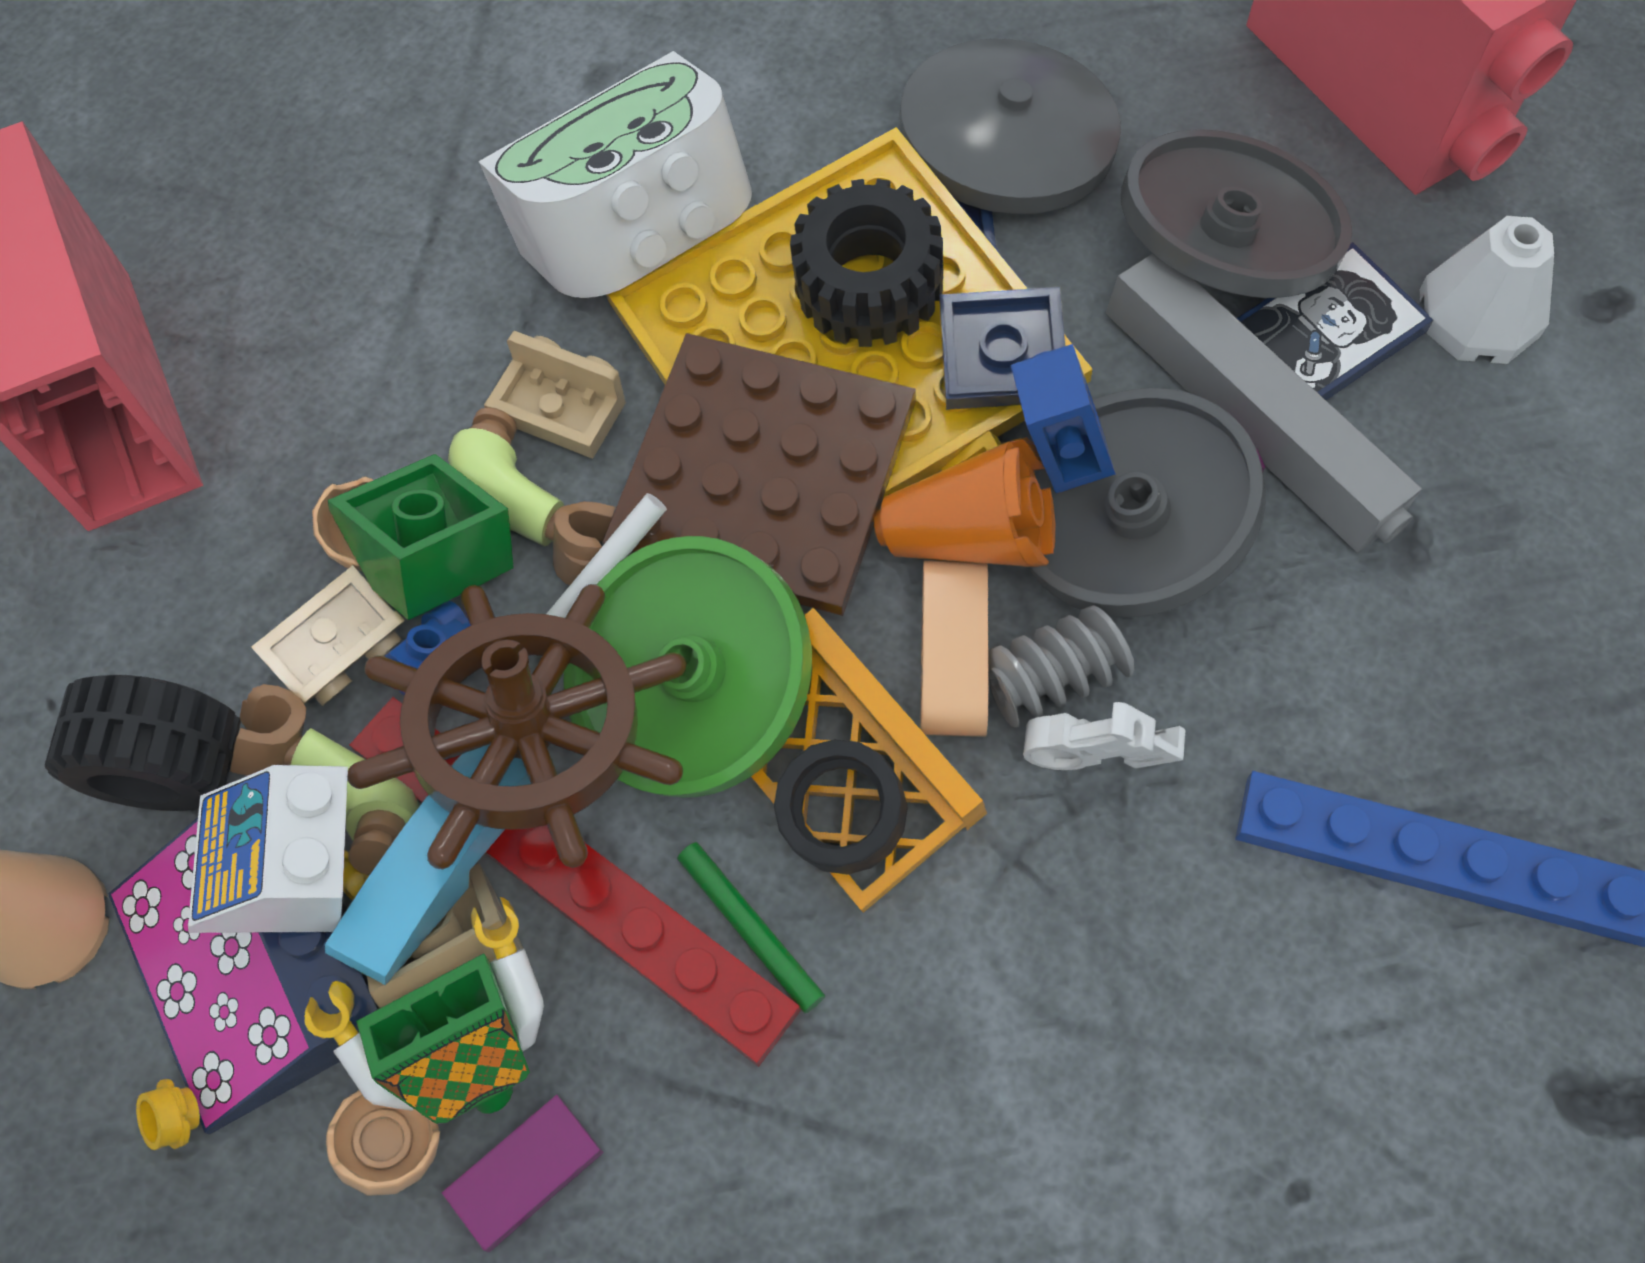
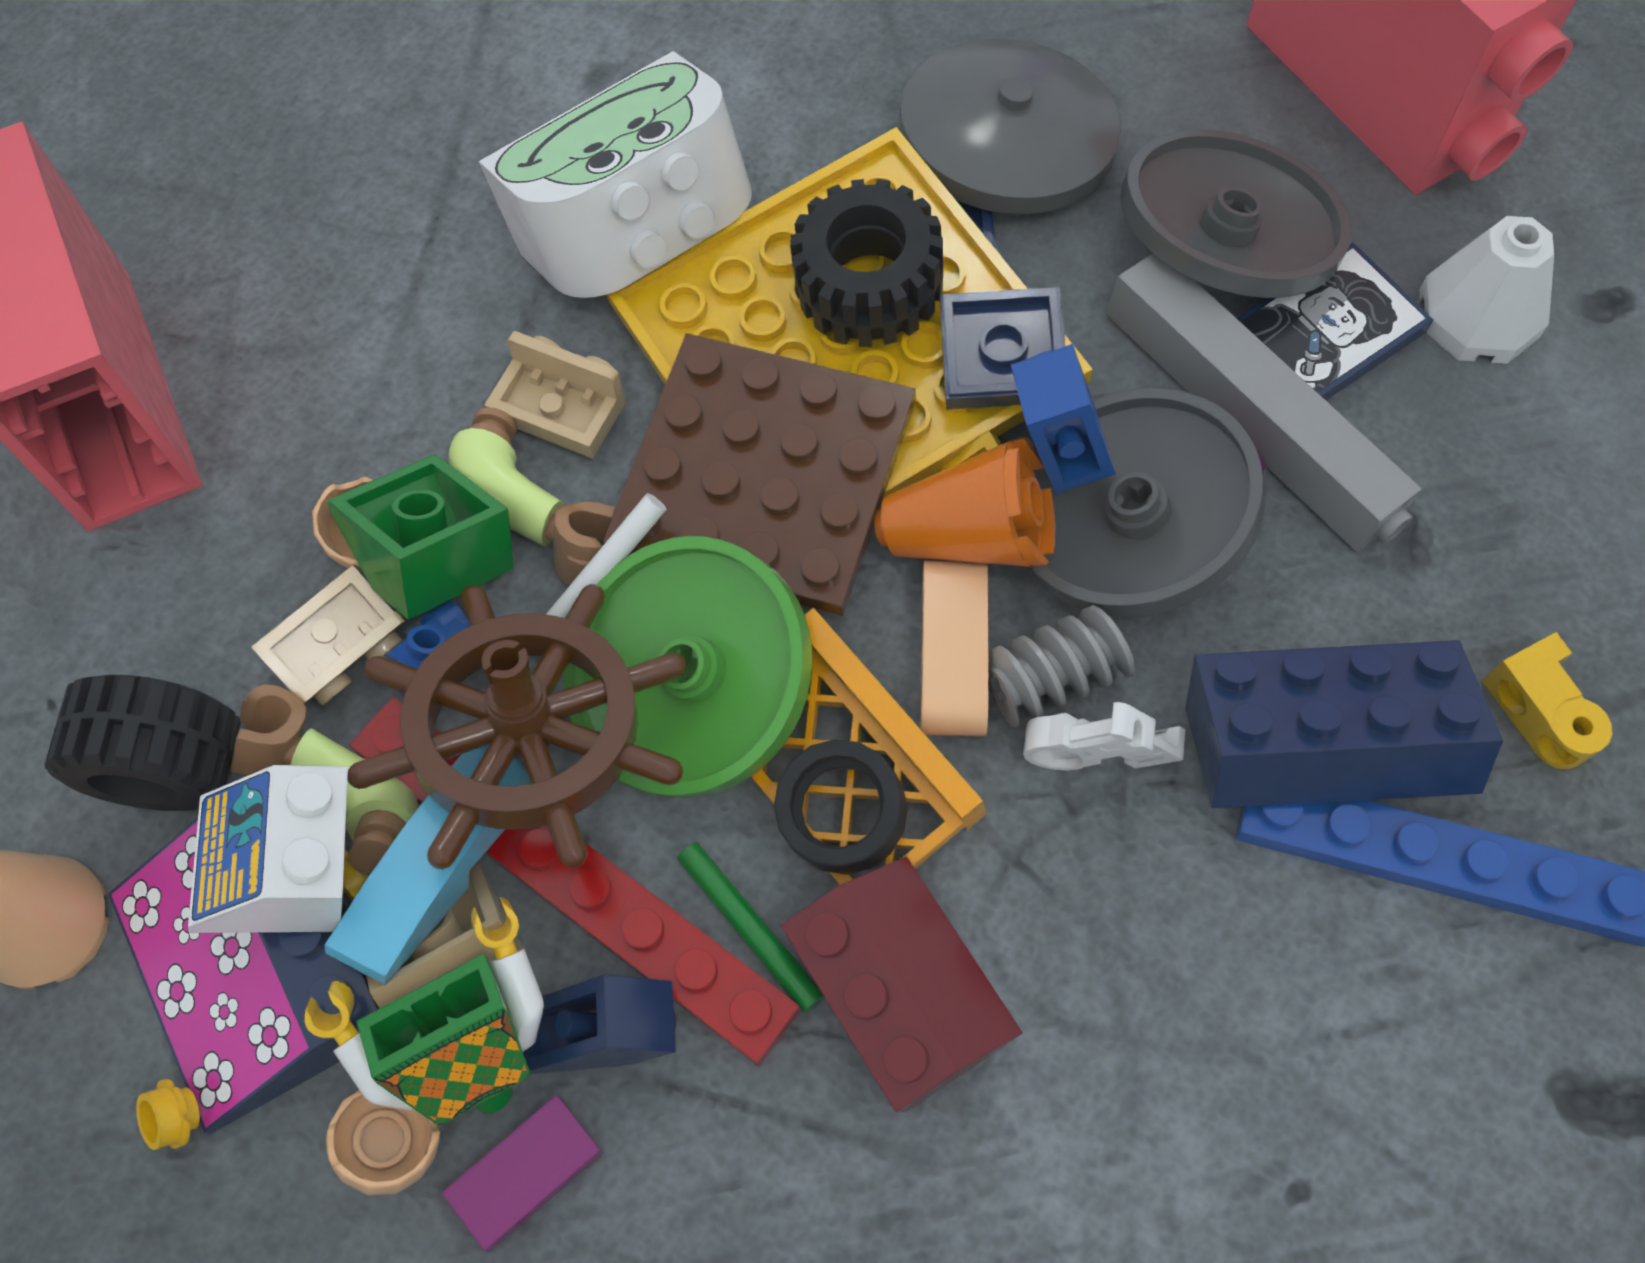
(604, 1025): none -> dark blue slope
(901, 982): none -> dark red slope
(1340, 724): none -> dark blue brick
(1549, 705): none -> yellow leg

